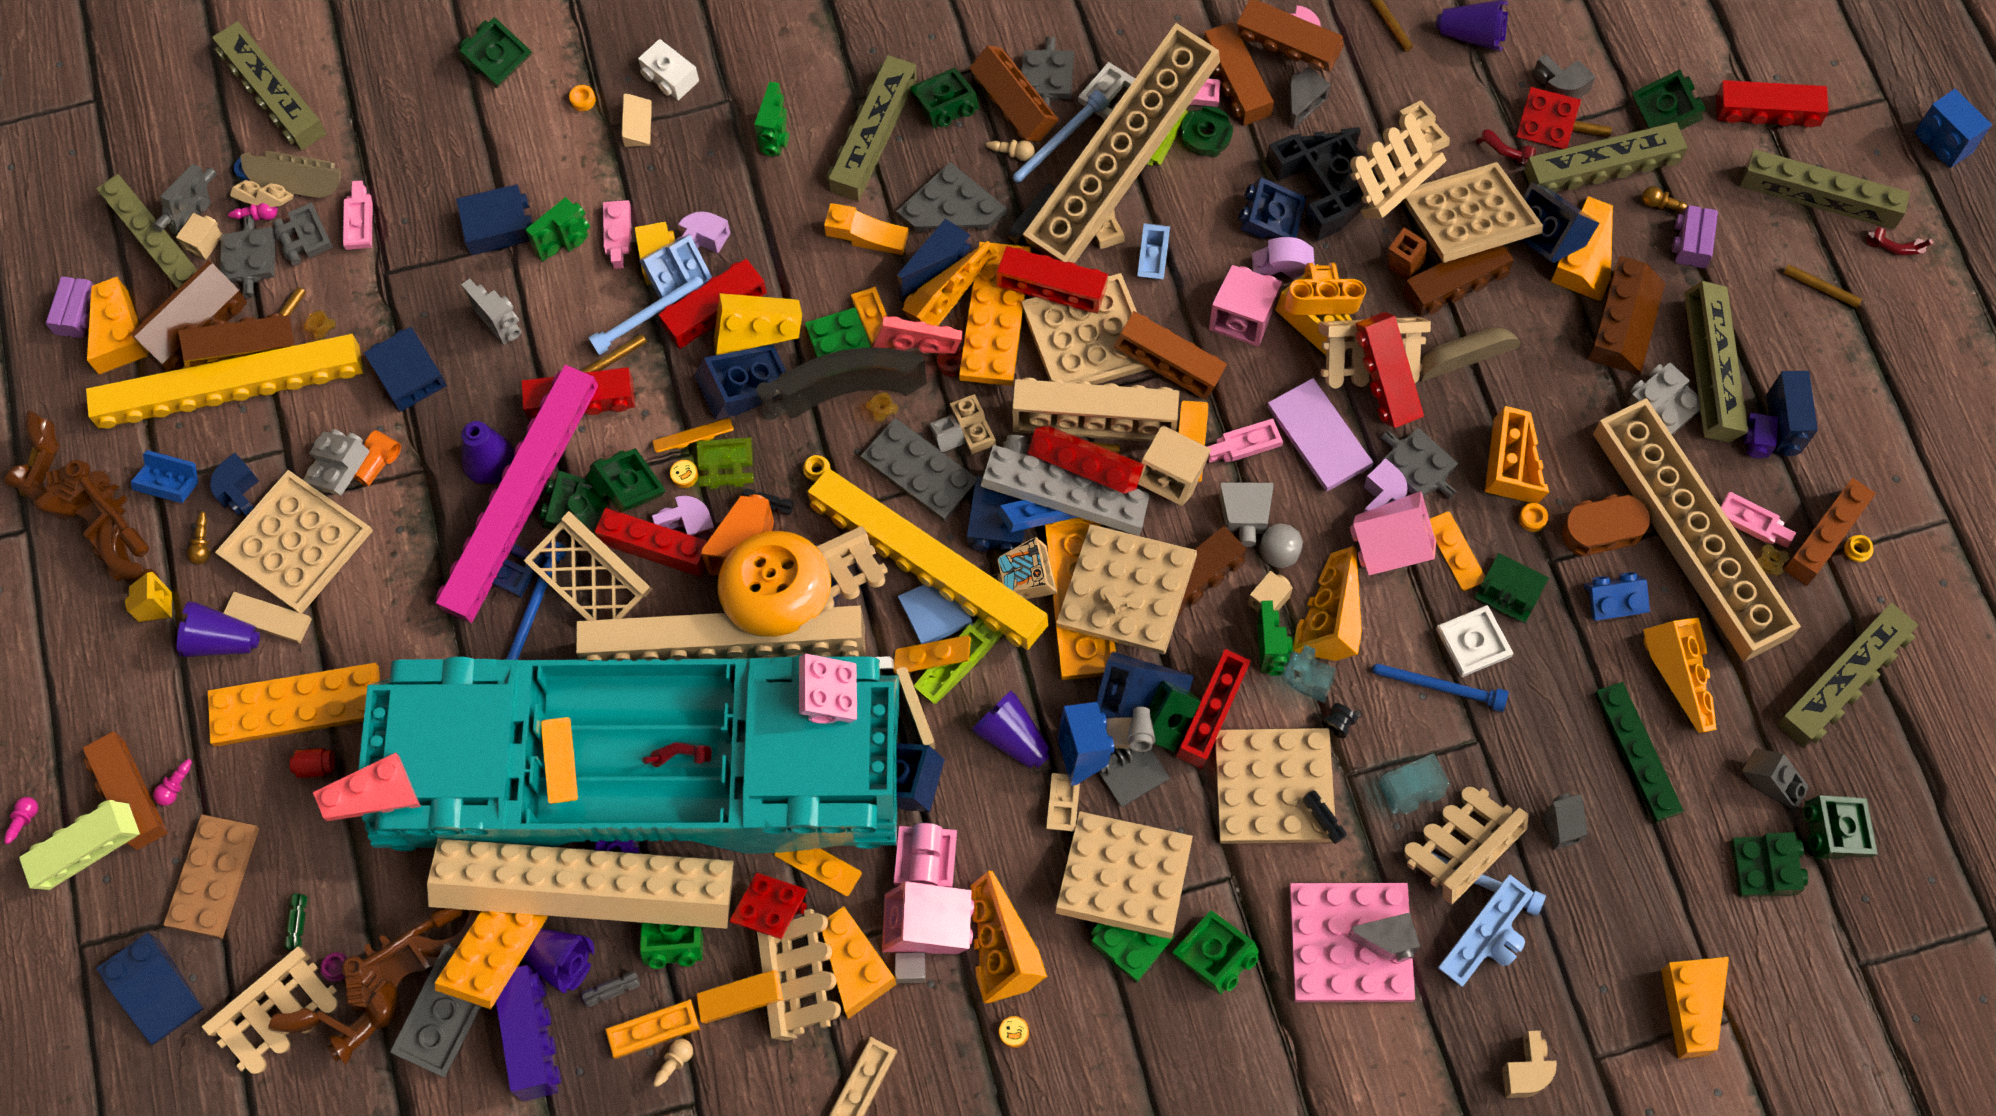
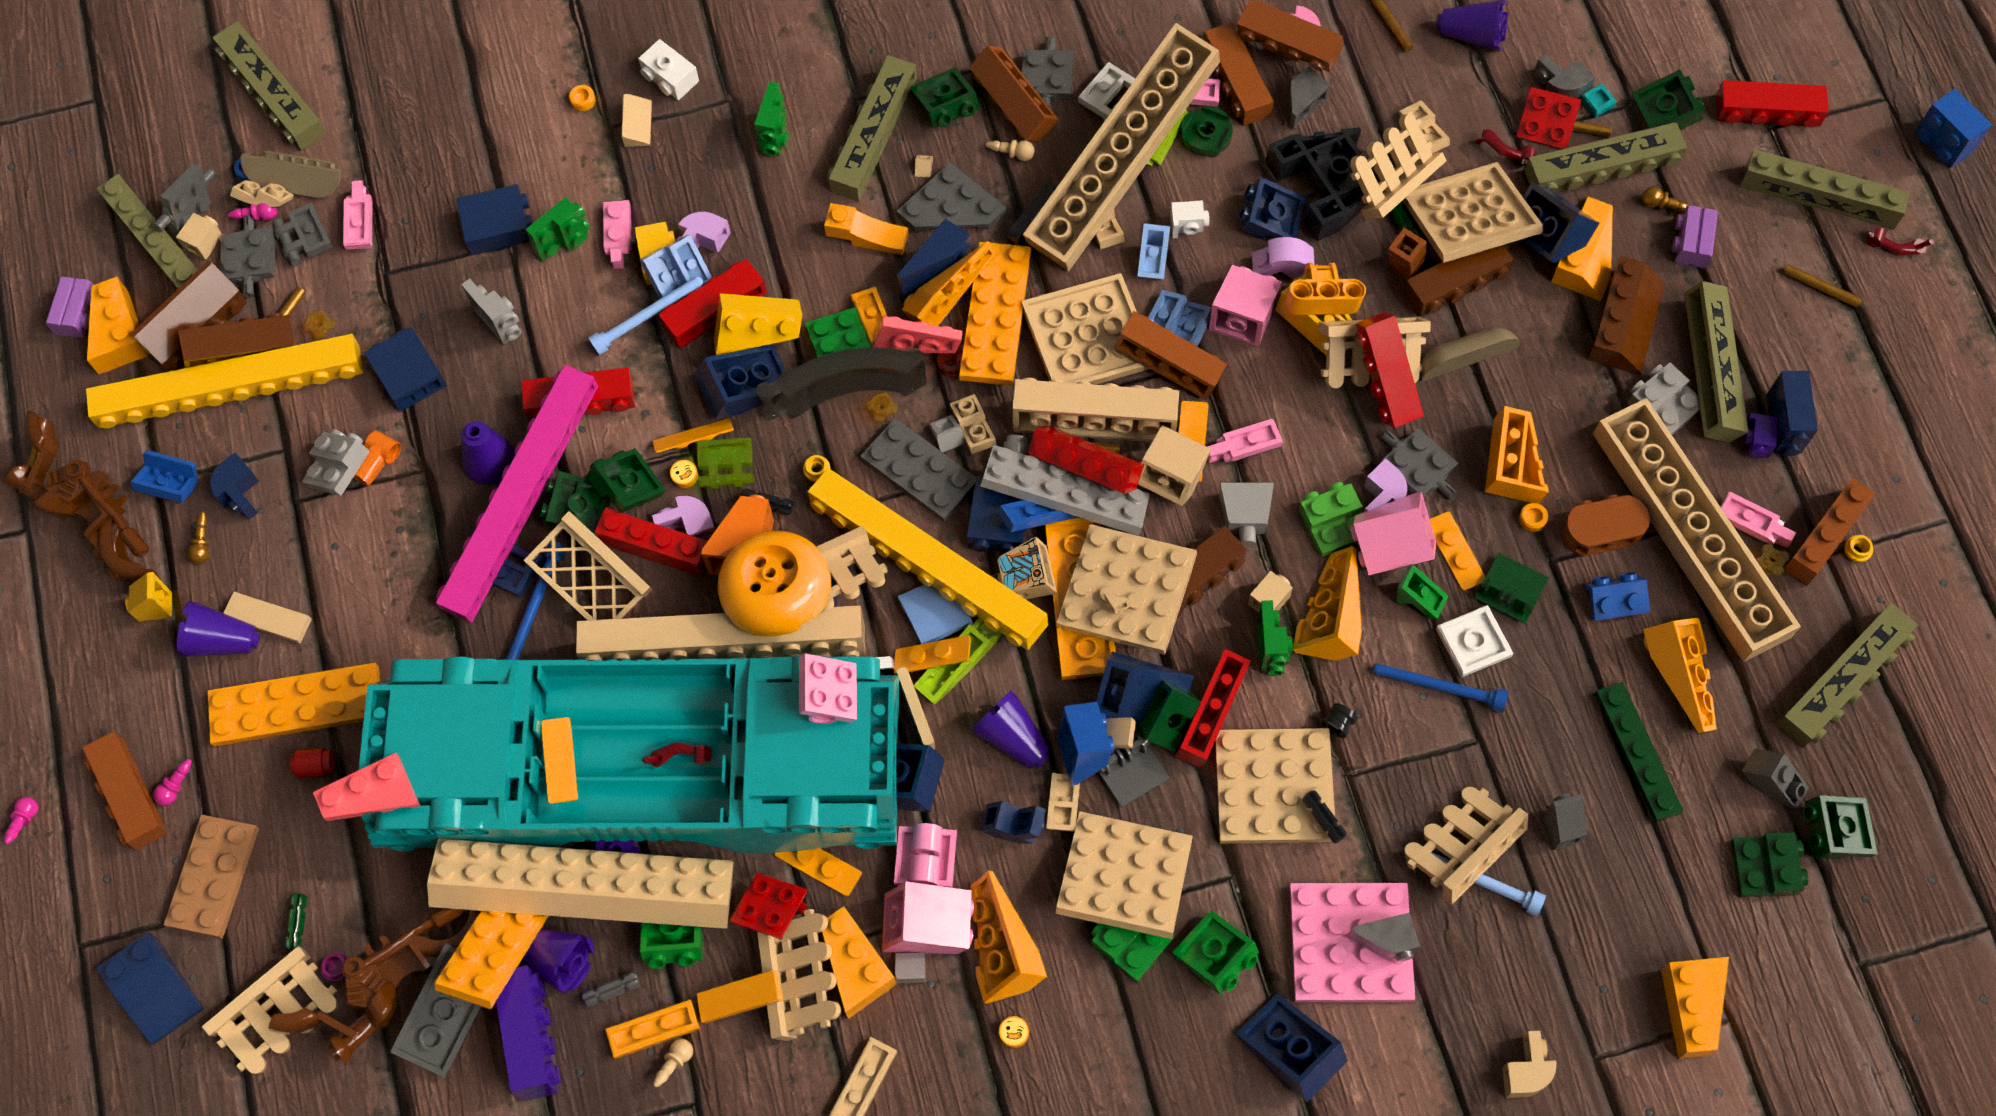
(79, 845): yellowish green brick -> none
(294, 542): tan plate -> none
(493, 52): dark green plate -> none
(616, 354): pearl gold bar -> none
(923, 166): none -> tan piece
(1013, 823): none -> dark blue brick
(1052, 279): red brick -> none
(1096, 103): light blue piece -> none
(1141, 731): light grey cone -> none
(1180, 316): none -> medium blue slope
(1188, 217): none -> white brick
(1281, 545): light grey hair -> none
(1293, 1047): none -> dark blue slope
(1309, 675): clear light blue brick -> none
(1319, 434): lavender piece -> none
(1330, 517): none -> bright green plate
(1403, 220): none -> dark green axle
(1414, 784): clear light blue brick -> none
(1421, 592): none -> green slope
(1489, 933): light blue plate -> none
(1598, 100): none -> teal tile

